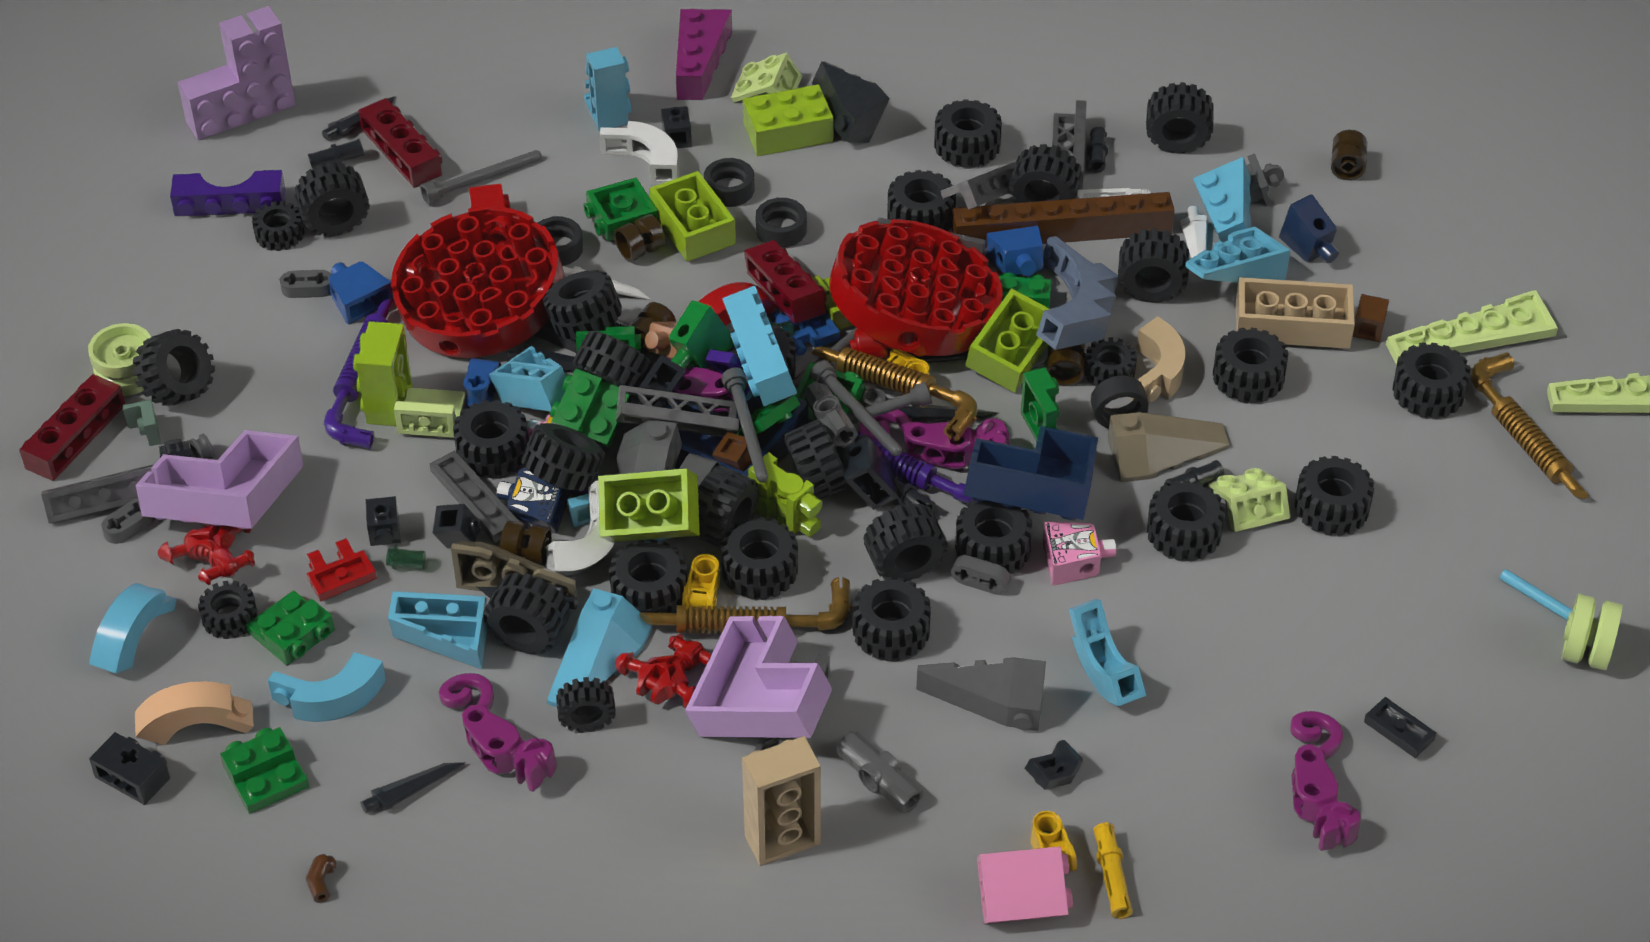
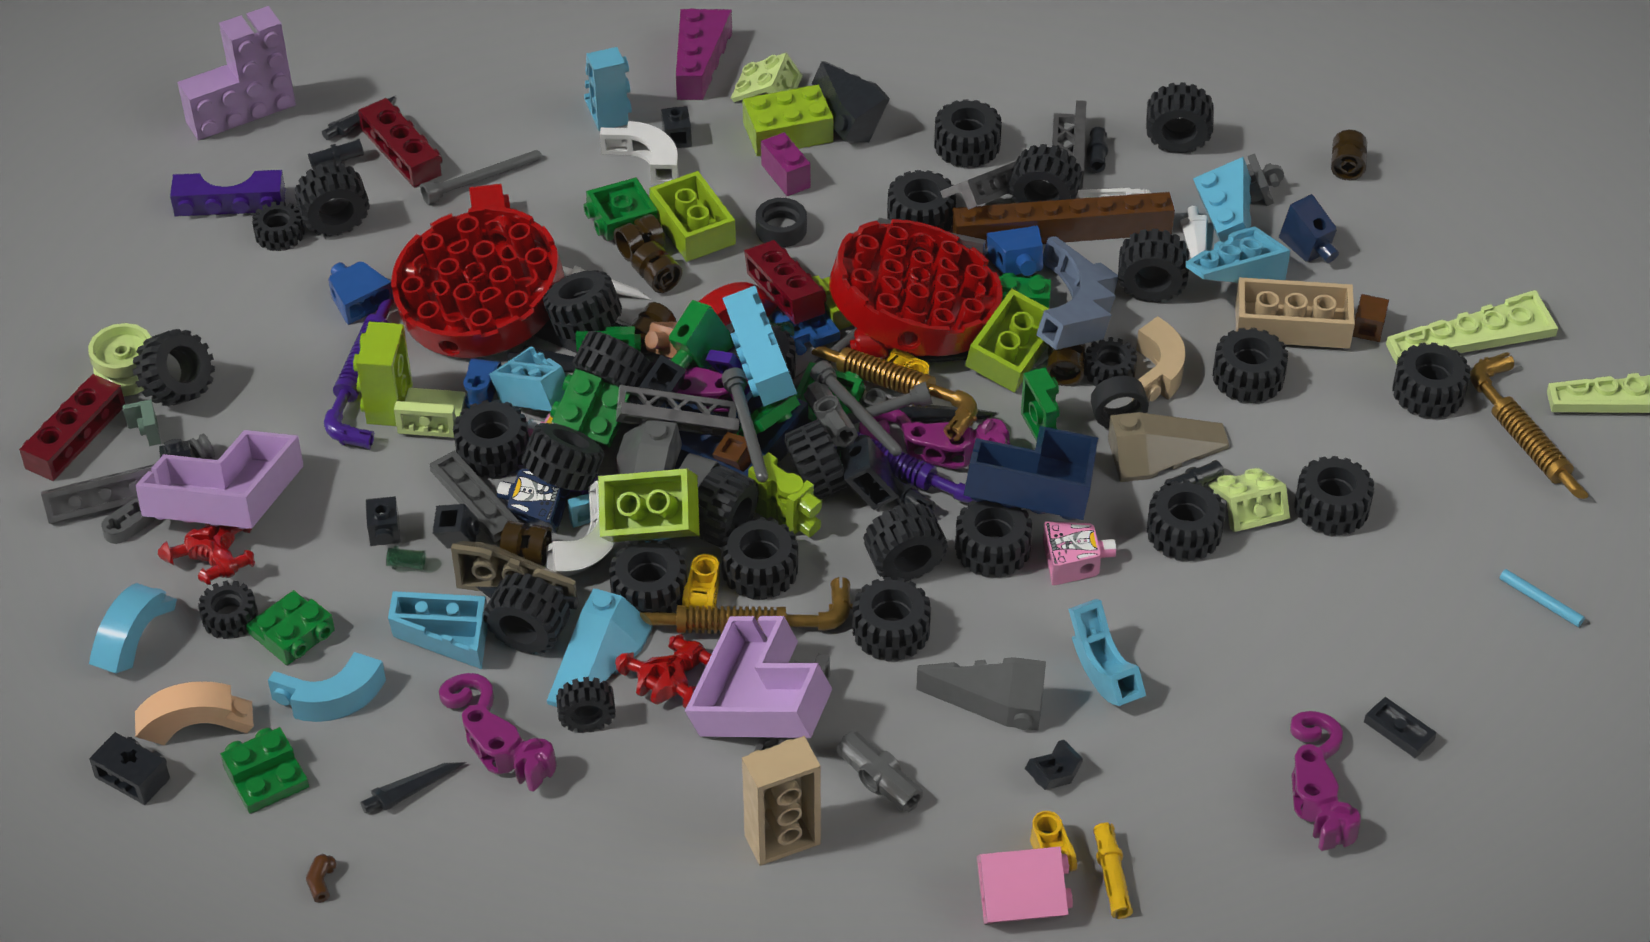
(305, 283): dark grey beam -> none
(339, 576): red plate -> none
(565, 227): black tyre -> none
(656, 267): none -> dark brown wheel
(731, 168): black tyre -> none
(785, 164): none -> magenta brick
(980, 574): dark grey beam -> none
(1586, 630): yellowish green wheel -> none

